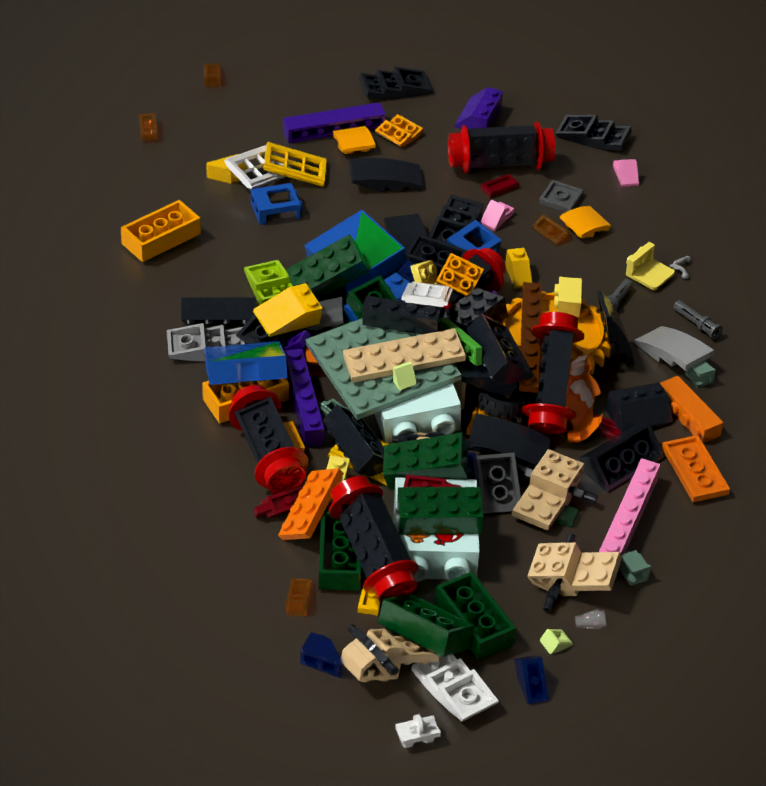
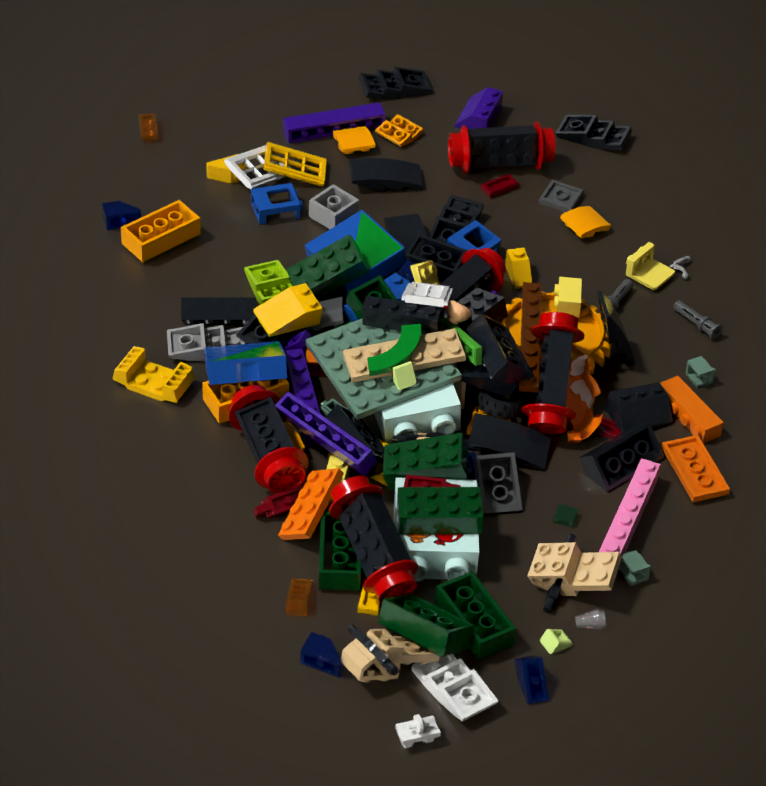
(119, 214): none -> clear blue slope
(152, 378): none -> yellow plate
(212, 75): clear orange slope -> none
(326, 433): none -> dark purple brick
(332, 206): none -> light grey brick
(399, 353): none -> green tile
(457, 312): none -> light nougat brick
(459, 275): light orange slope -> none
(496, 215): bright pink slope -> none
(550, 489): tan piece -> none
(551, 230): clear orange slope -> none
(627, 172): bright pink slope -> none
(674, 347): light grey slope -> none

